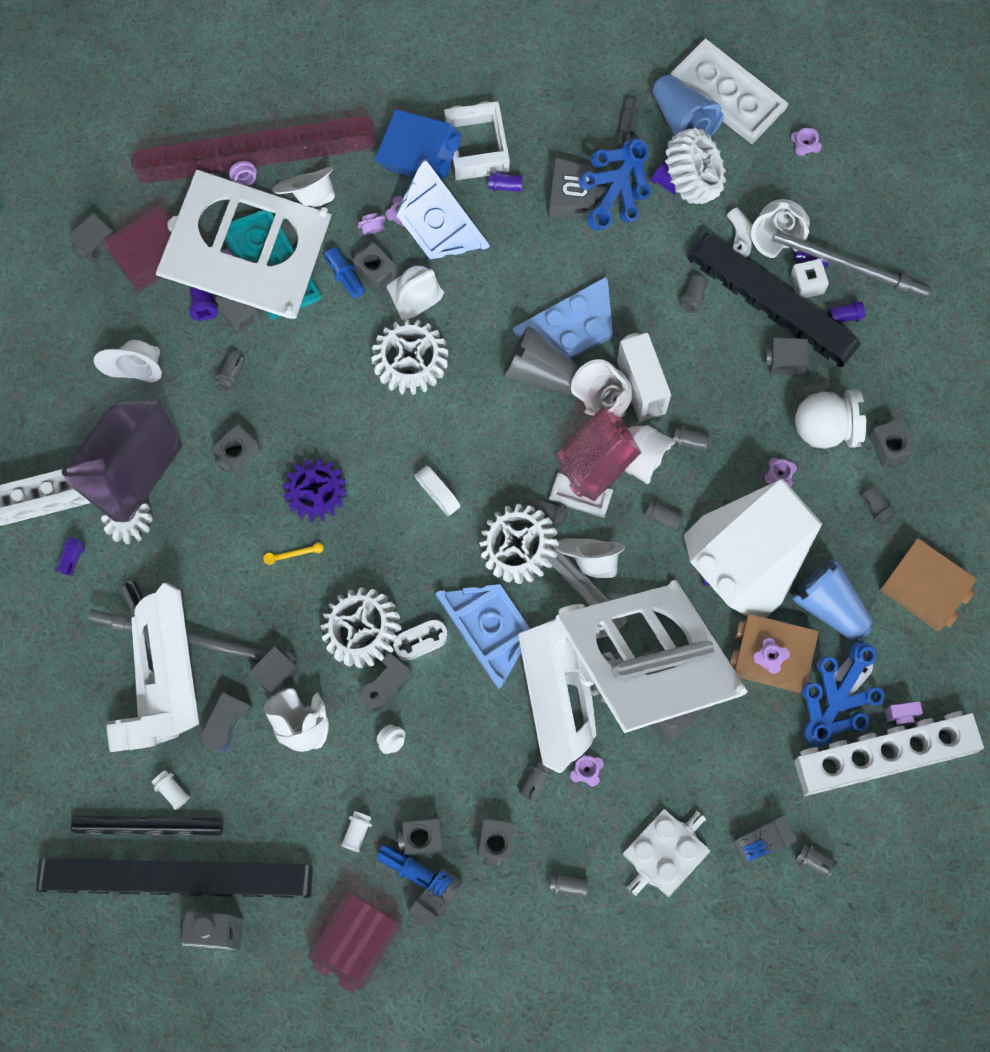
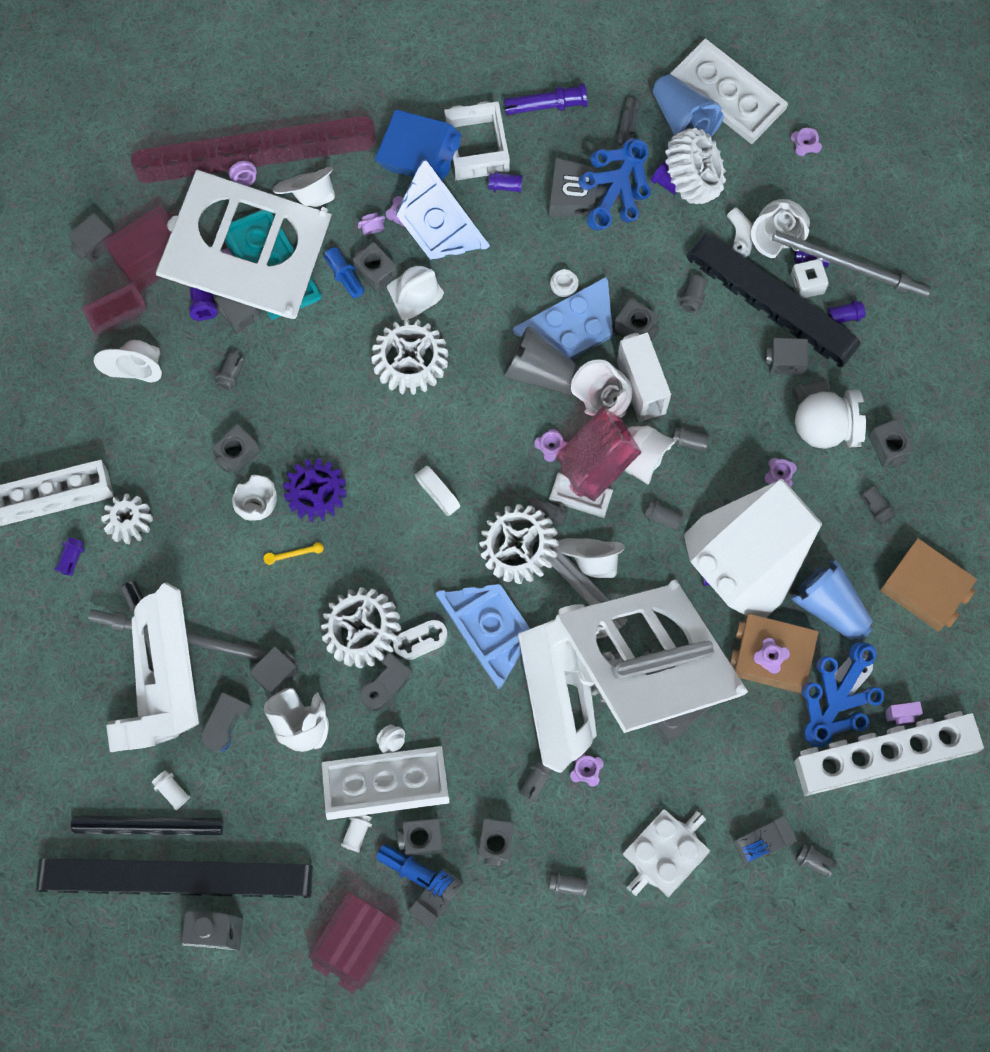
(114, 310): none -> clear pink brick
(123, 458): clear purple windscreen -> none
(259, 490): none -> white hair
(384, 782): none -> white plate
(542, 443): none -> lavender plate
(559, 98): none -> dark purple pin
(564, 283): none -> white plate
(634, 312): none -> dark grey brick

